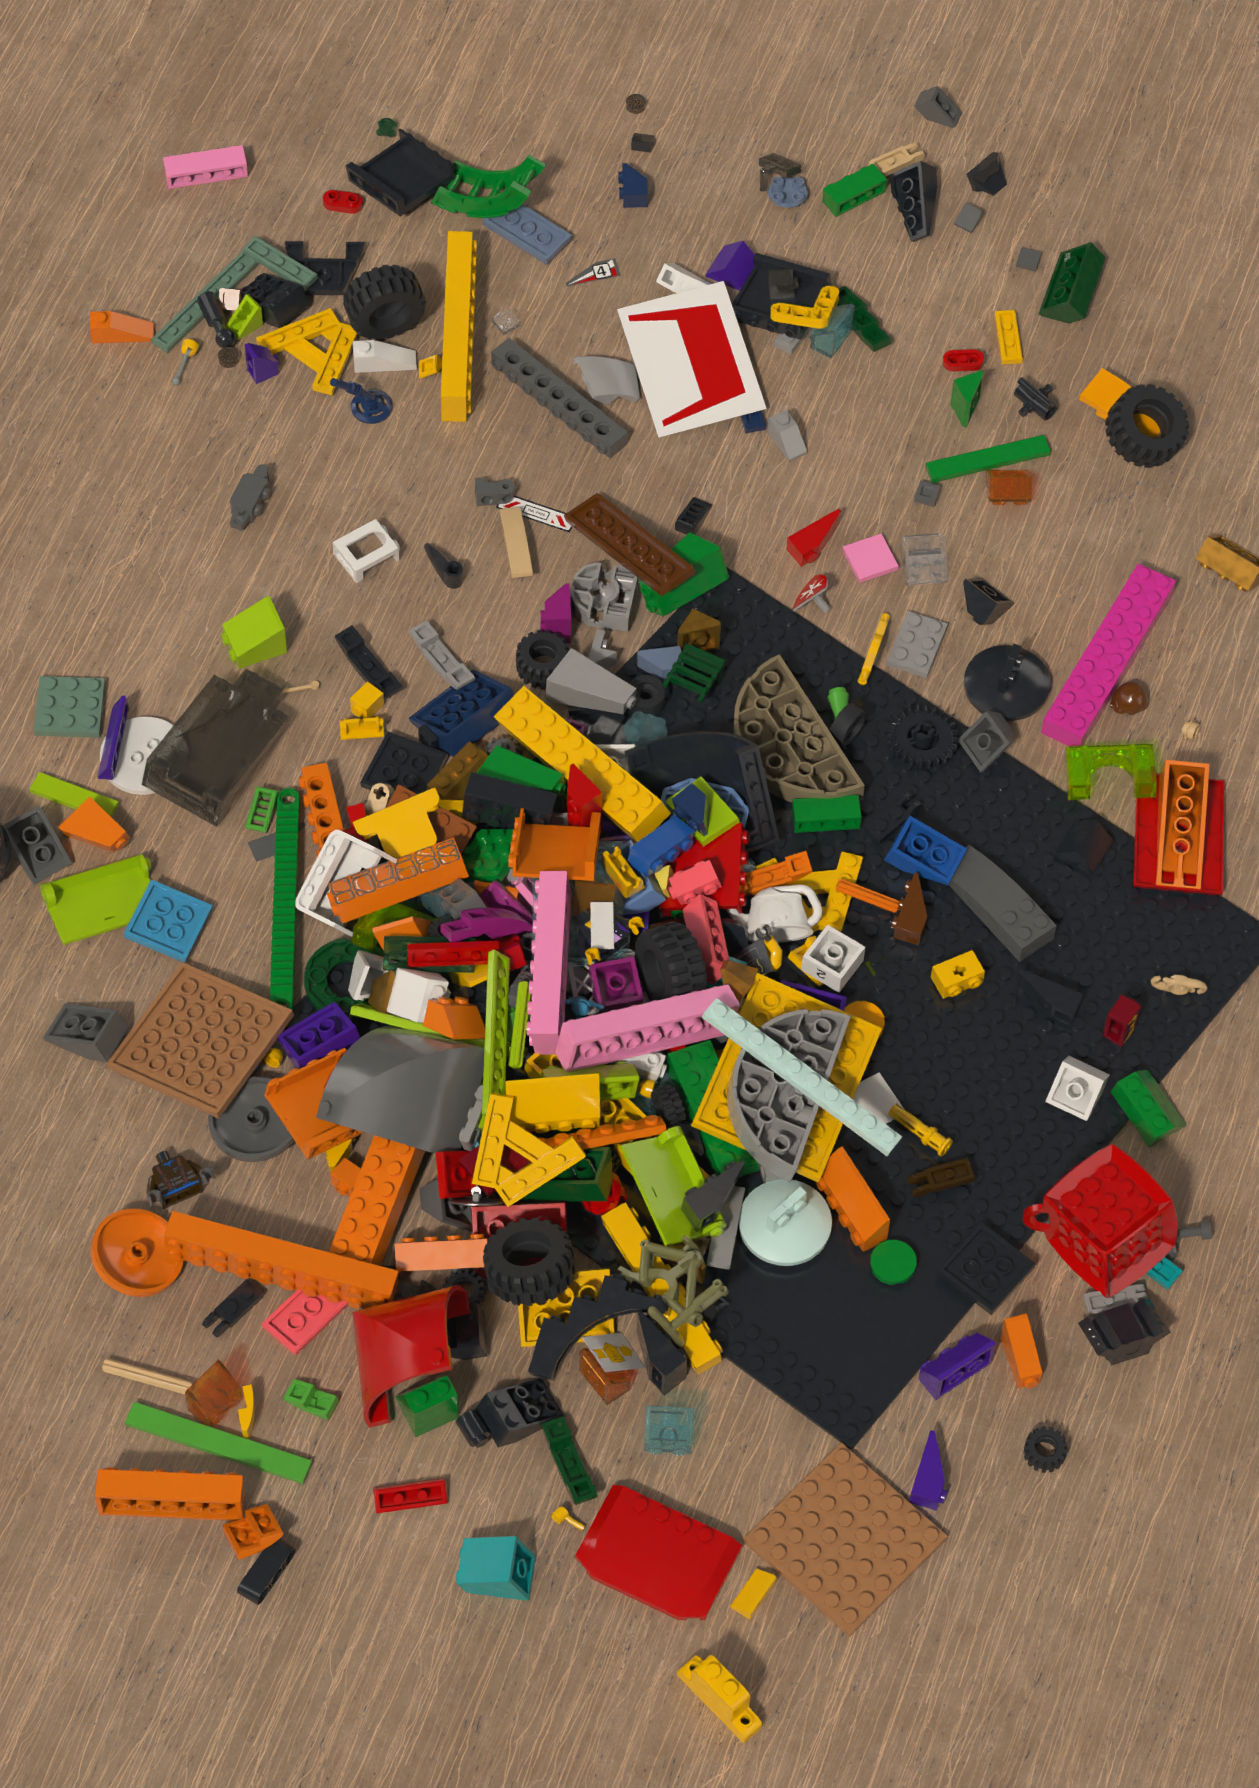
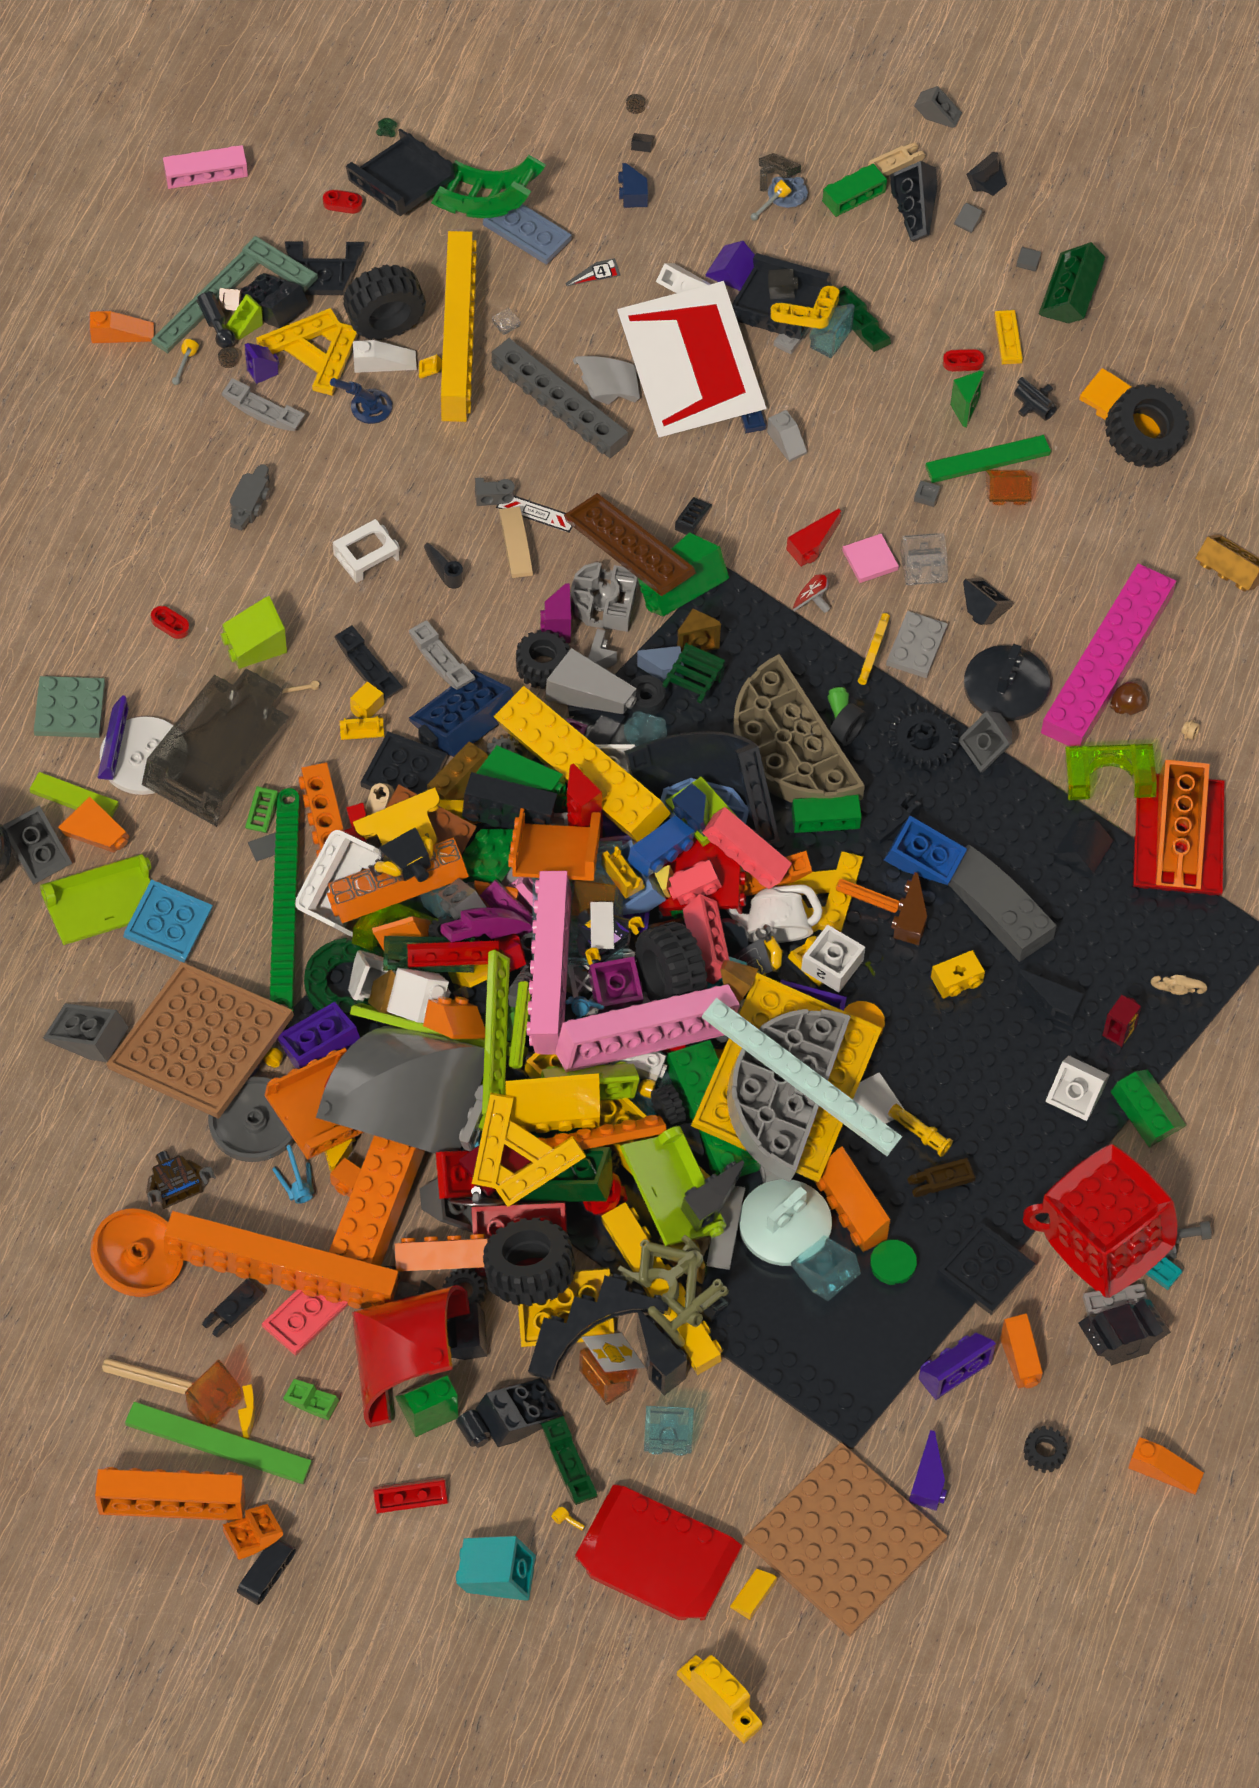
(171, 623): none -> red plate
(260, 408): none -> light grey slope
(300, 1190): none -> dark azure plant
(405, 857): none -> black torso
(746, 848): none -> coral brick
(781, 190): none -> hinge
(826, 1267): none -> clear light blue slope
(1165, 1466): none -> orange slope

